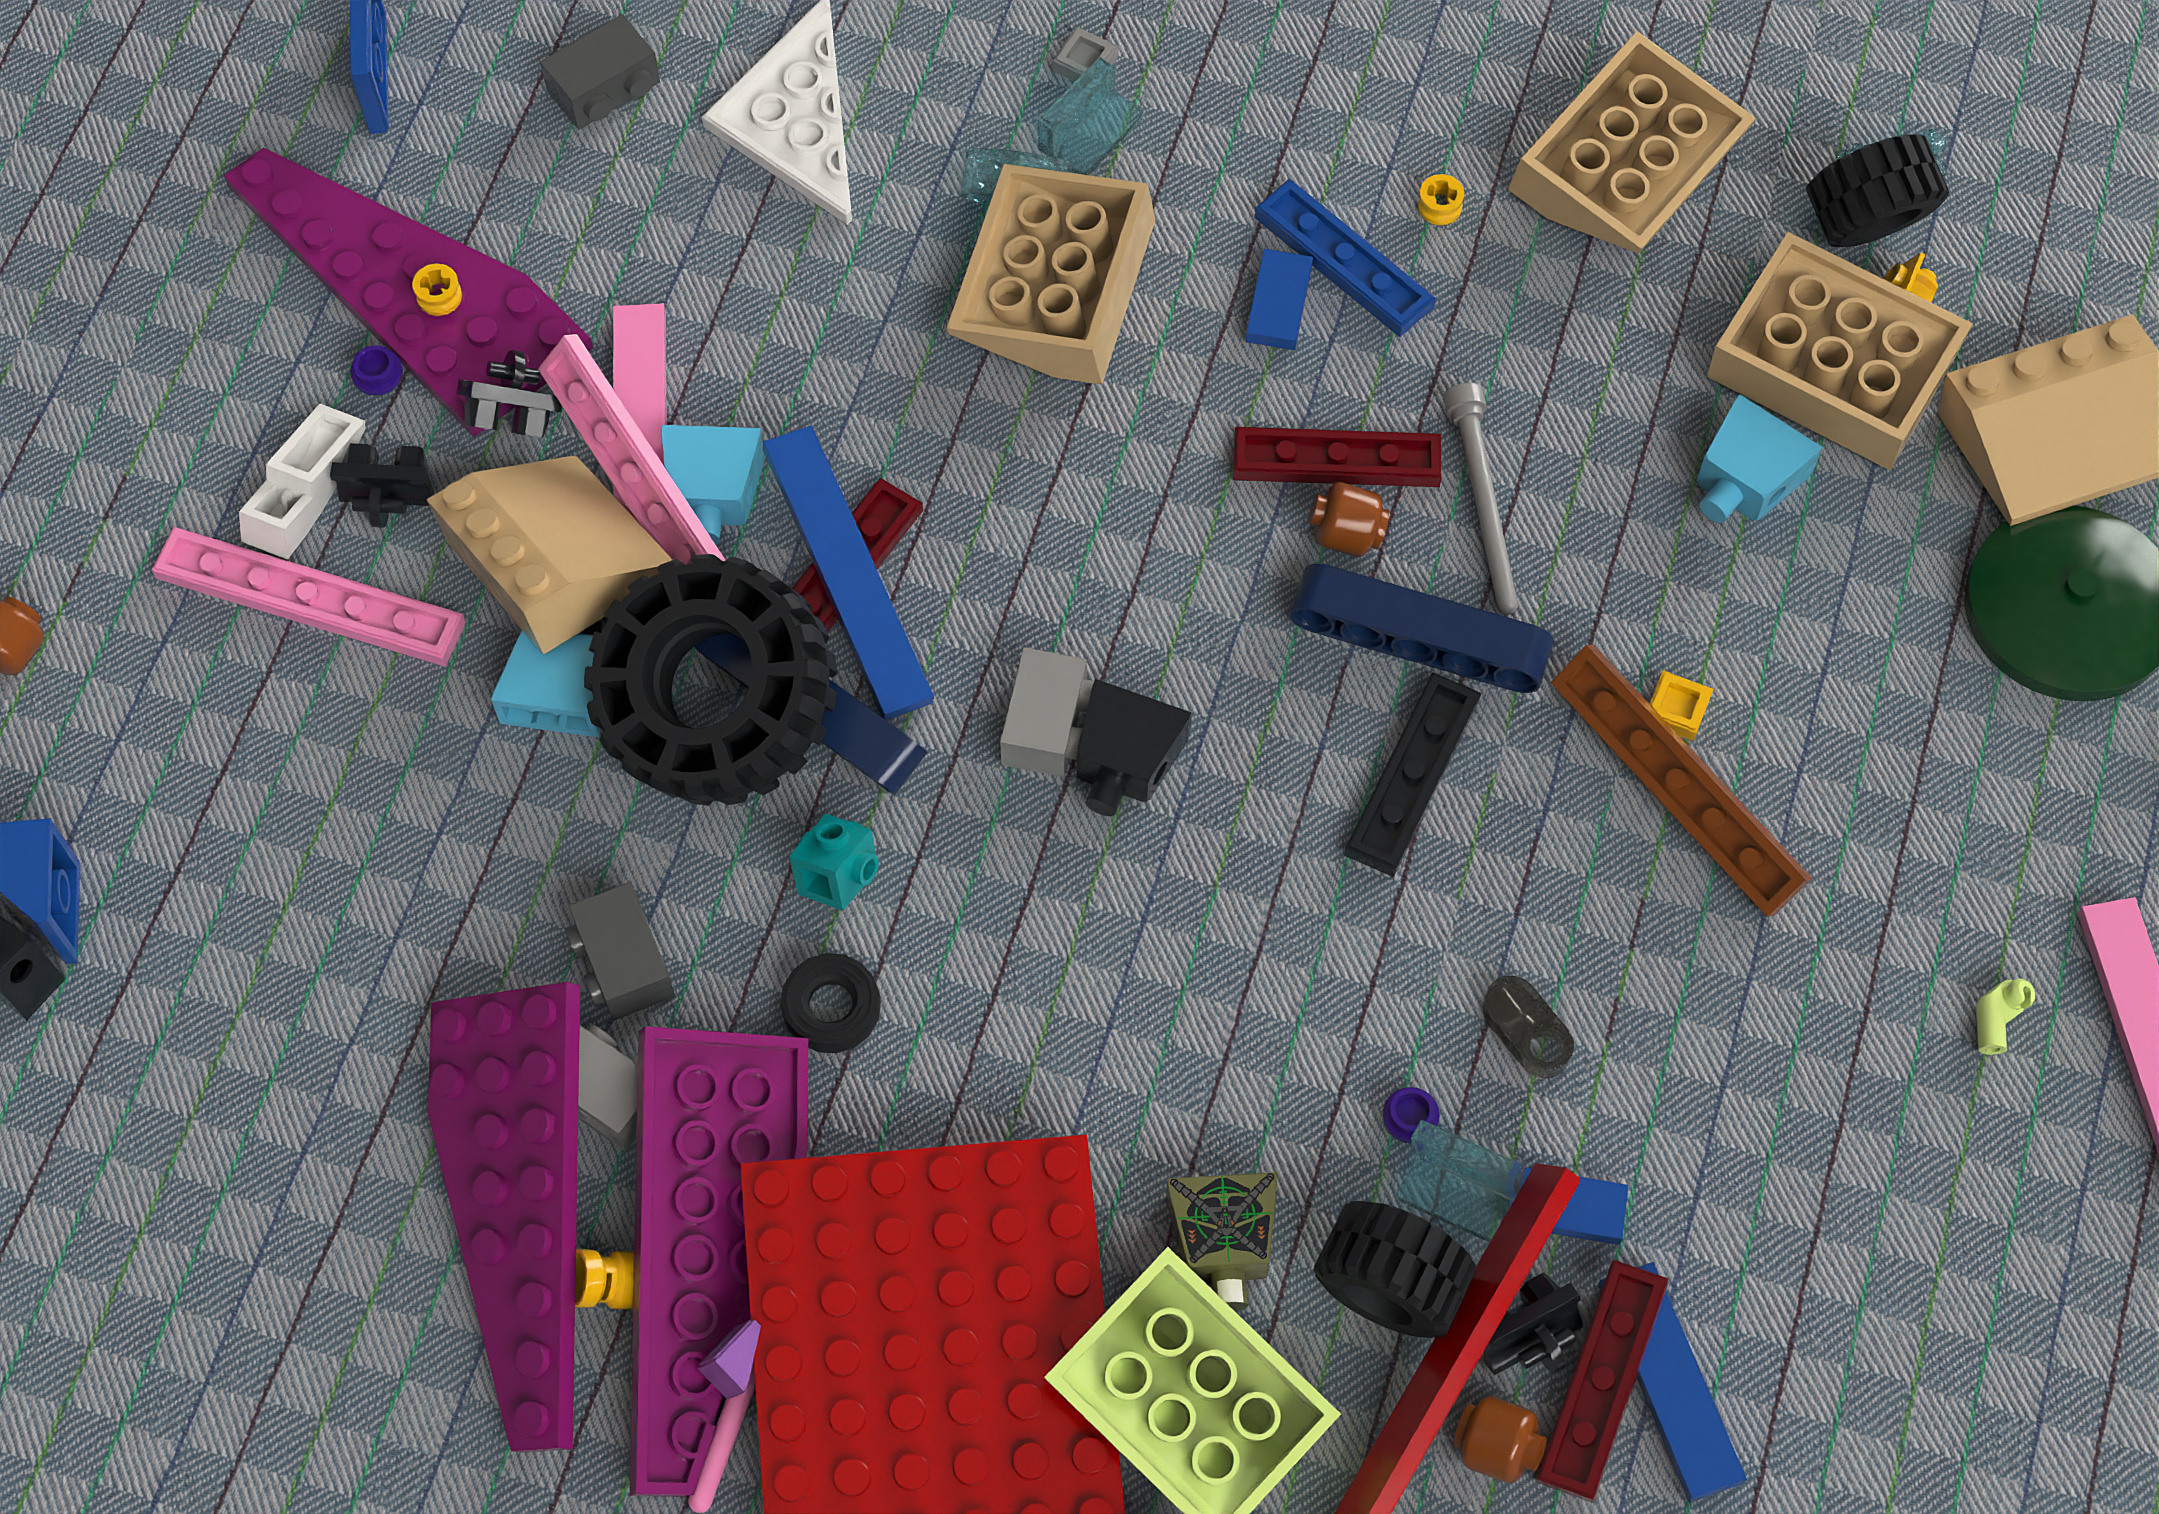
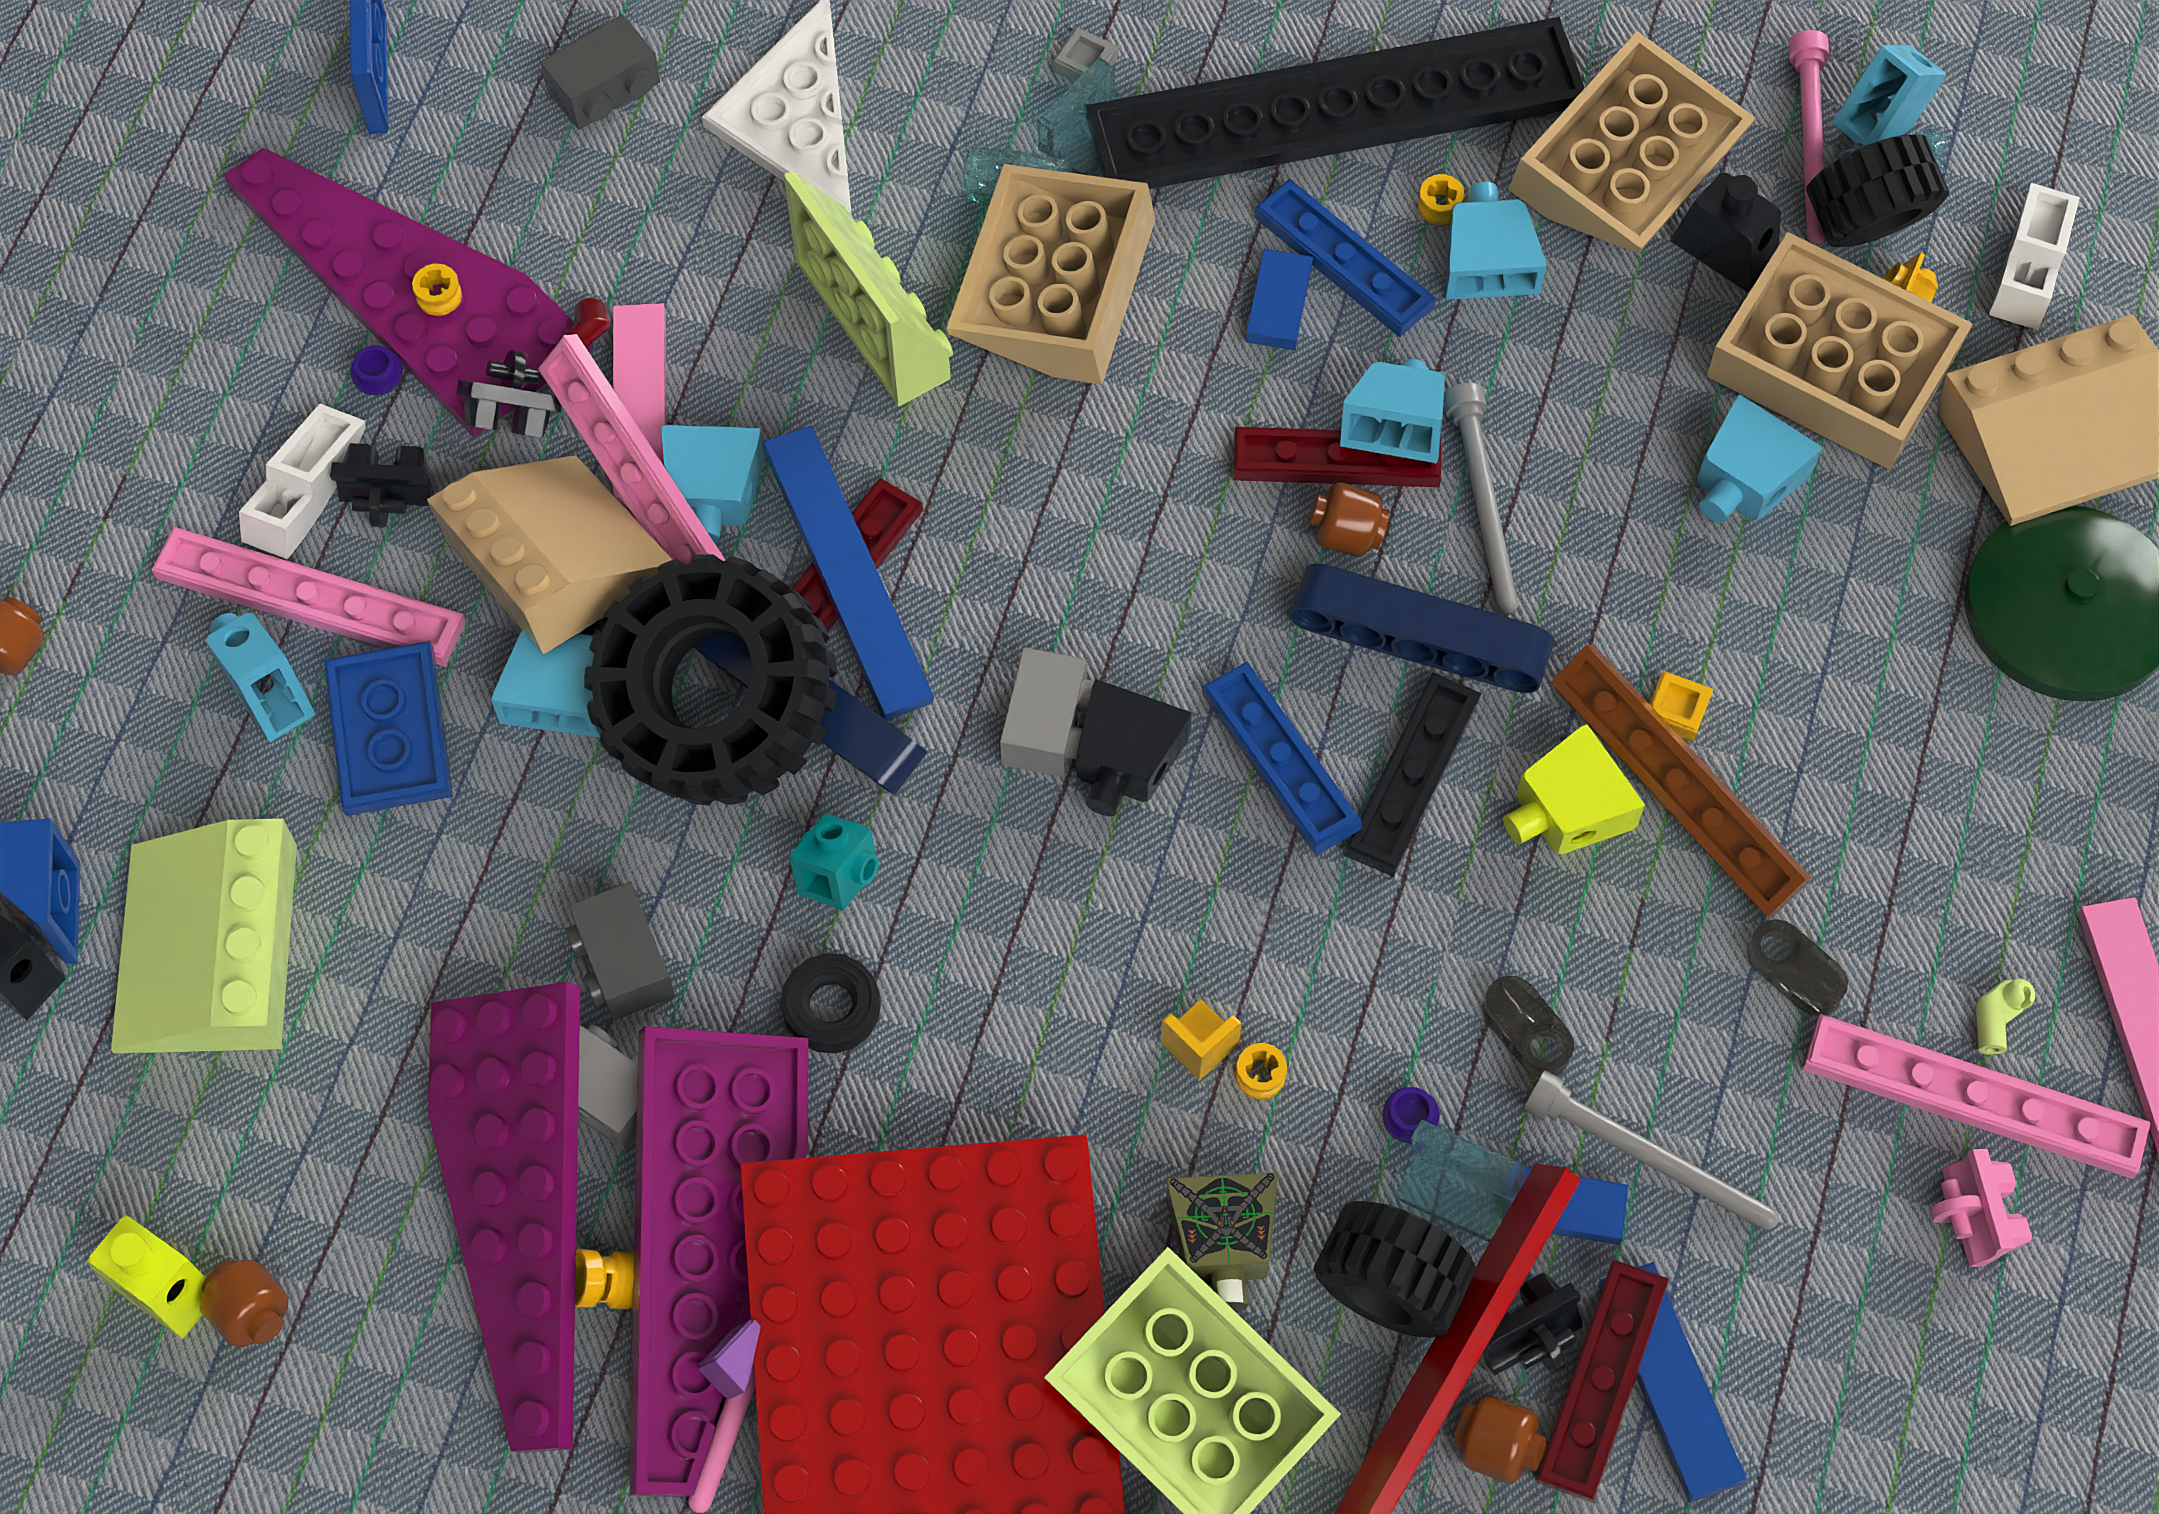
(145, 1270): none -> neon yellow torso
(206, 940): none -> yellowish green slope
(244, 1302): none -> dark orange head
(245, 656): none -> medium azure torso
(388, 728): none -> blue tile
(590, 320): none -> dark red arm
(865, 294): none -> yellowish green slope
(1200, 1038): none -> yellow panel
(1270, 1055): none -> yellow bush
(1282, 758): none -> blue tile
(1336, 105): none -> black plate
(1395, 411): none -> medium azure torso
(1492, 248): none -> medium azure torso
(1554, 1100): none -> light grey piece
(1574, 797): none -> neon yellow torso
(1731, 229): none -> black torso
(1805, 978): none -> clear smoke piece
(1808, 54): none -> bright pink piece
(1894, 88): none -> medium azure torso
(1976, 1209): none -> bright pink hips
(1977, 1096): none -> bright pink tile
(2034, 256): none -> white slope

